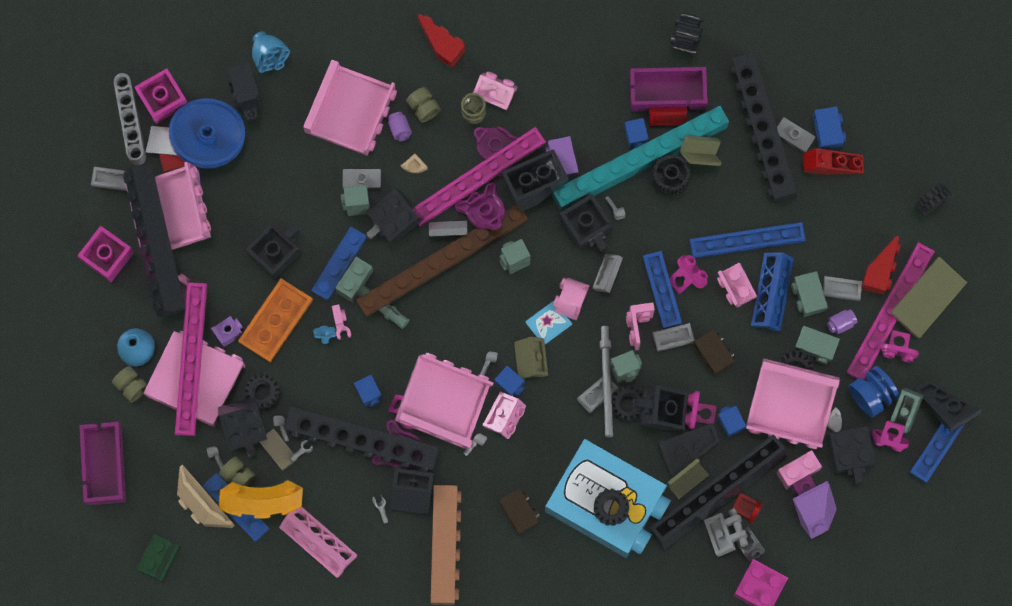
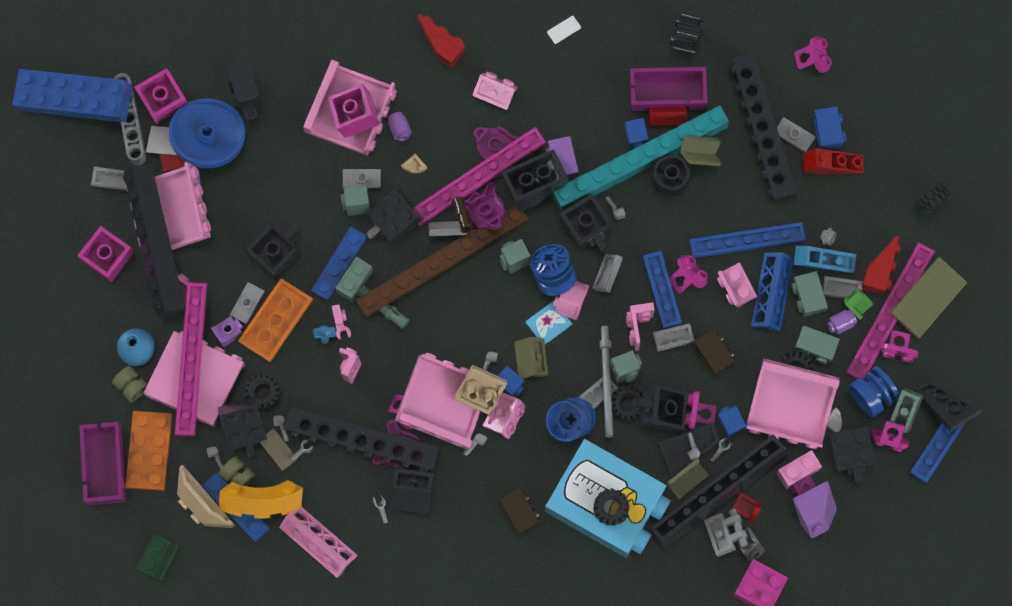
(72, 95): none -> blue brick
(149, 451): none -> orange plate
(247, 303): none -> light grey plate
(268, 52): dark azure piece -> none
(350, 365): none -> bright pink bracket
(353, 110): none -> dark pink brick
(368, 391): blue brick -> none
(421, 102): olive wheel -> none
(444, 545): nougat brick -> none
(462, 214): none -> dark brown pin
(473, 108): olive wheel -> none
(480, 389): none -> tan plate
(553, 269): none -> blue wheel
(561, 421): none -> blue wheel
(564, 29): none -> white sticker
(694, 453): none -> light grey hand
(721, 449): none -> light grey hand
(817, 53): none -> dark pink bracket
(824, 259): none -> dark azure slope
(828, 237): none -> light grey plate
(858, 302): none -> bright green panel

